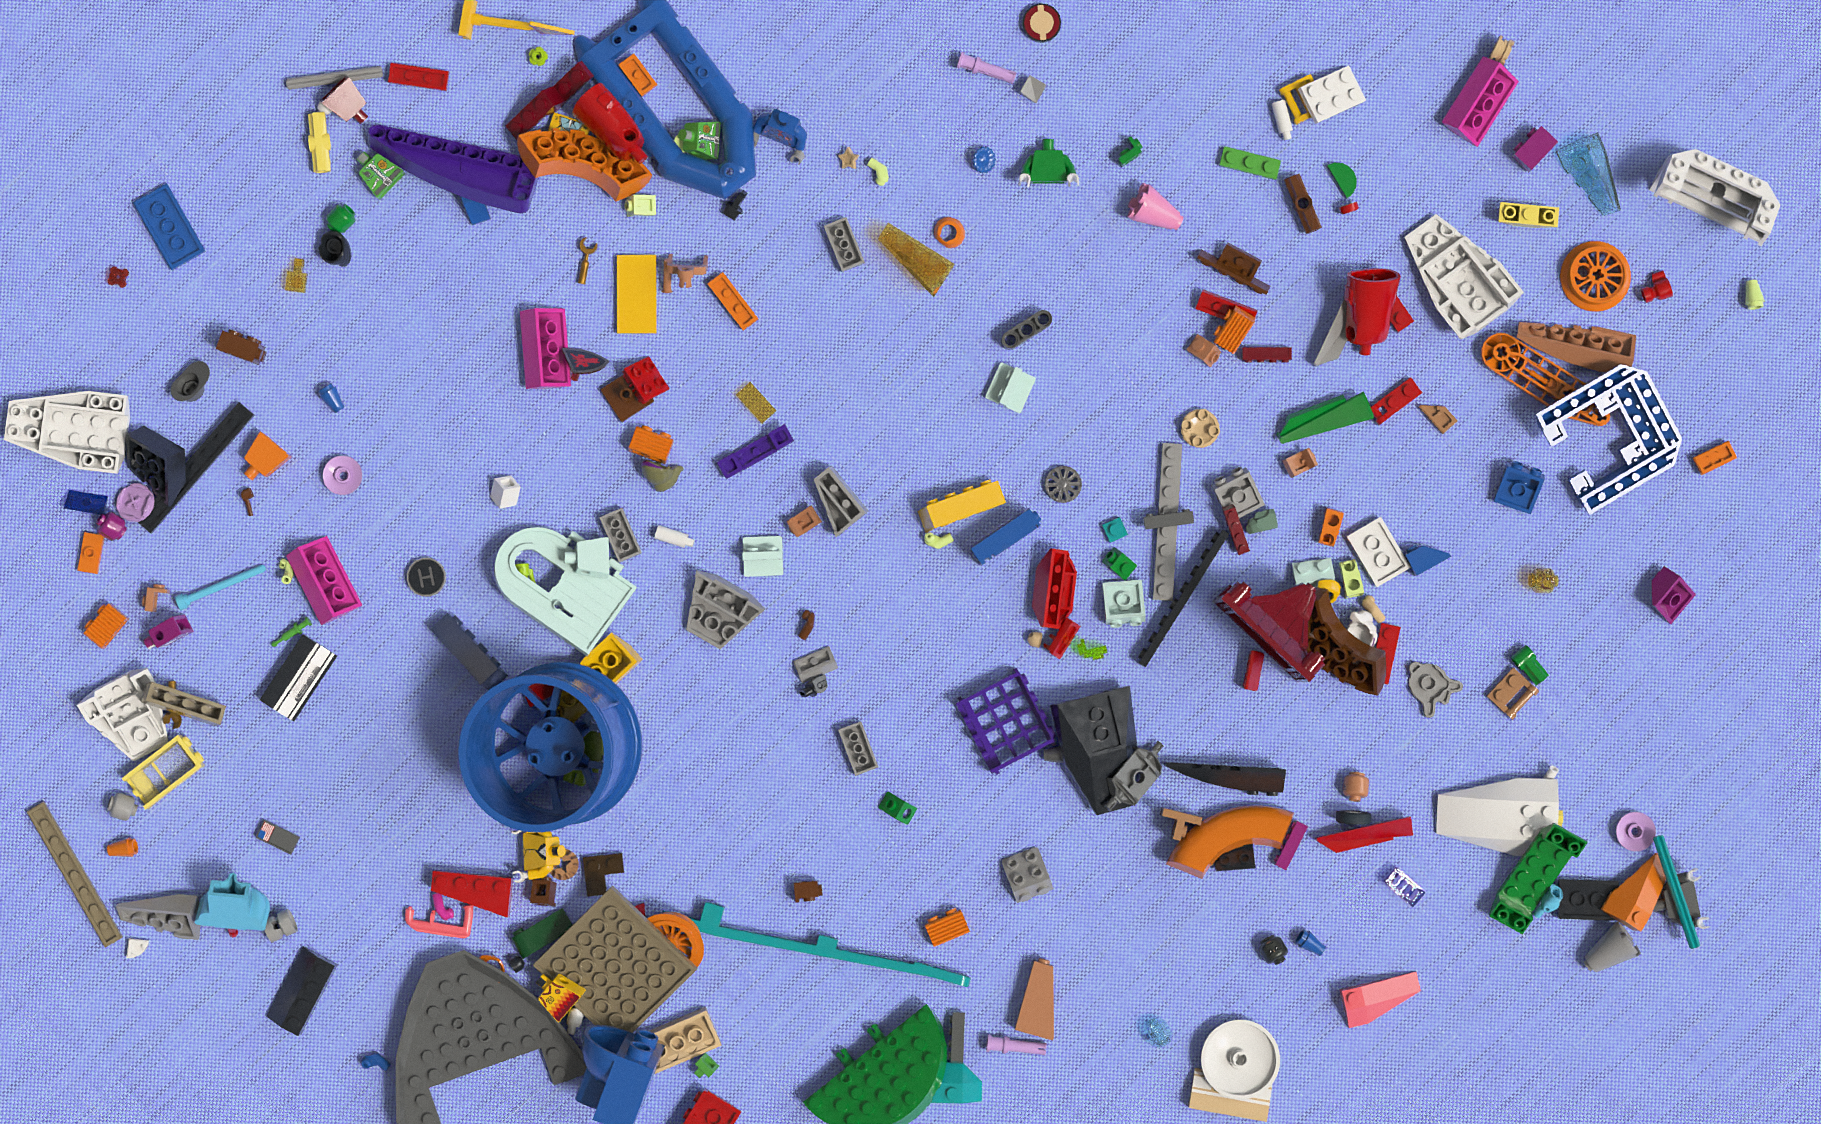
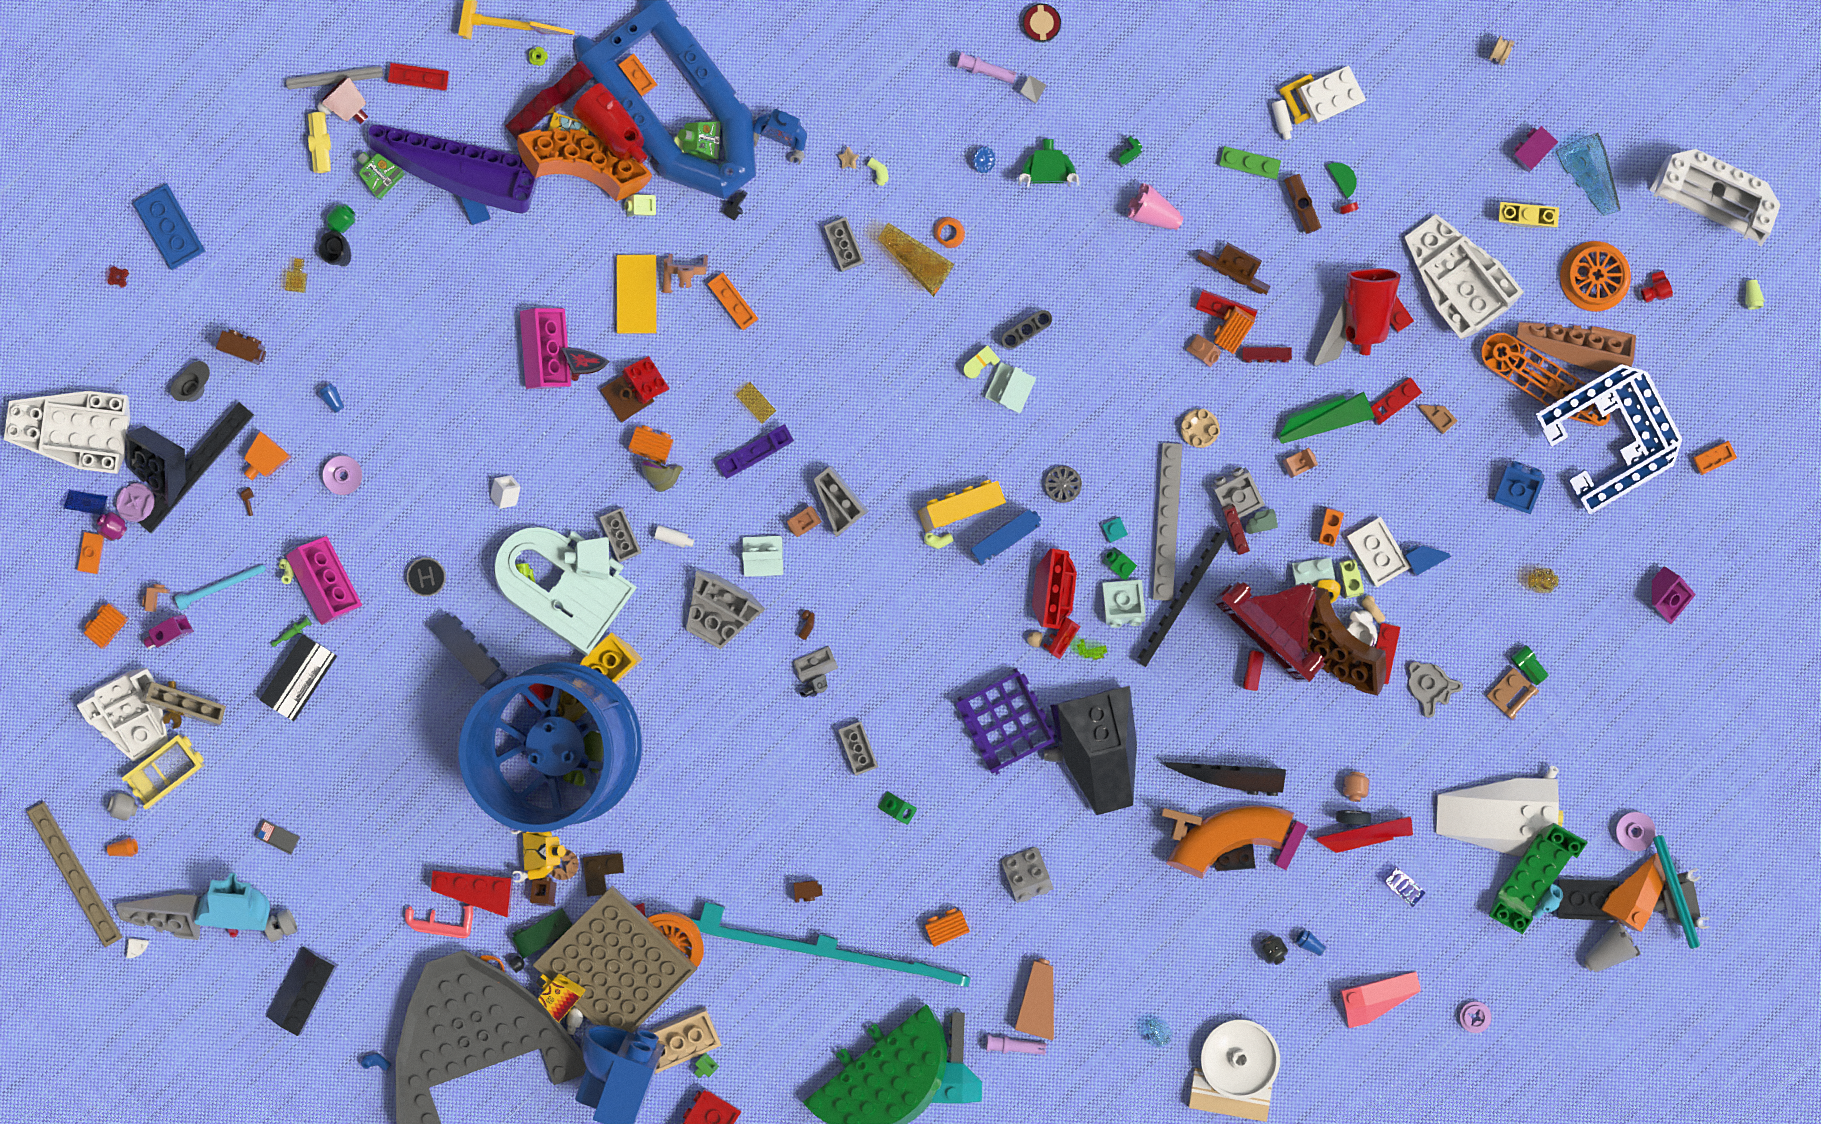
(439, 907): dark pink arm -> none
(585, 264): pearl gold piece -> none
(980, 361): none -> yellowish green leg
(1123, 784): dark grey plate -> none
(1167, 520): dark grey piece -> none
(1480, 101): dark pink slope -> none
(1484, 1014): none -> lavender gear

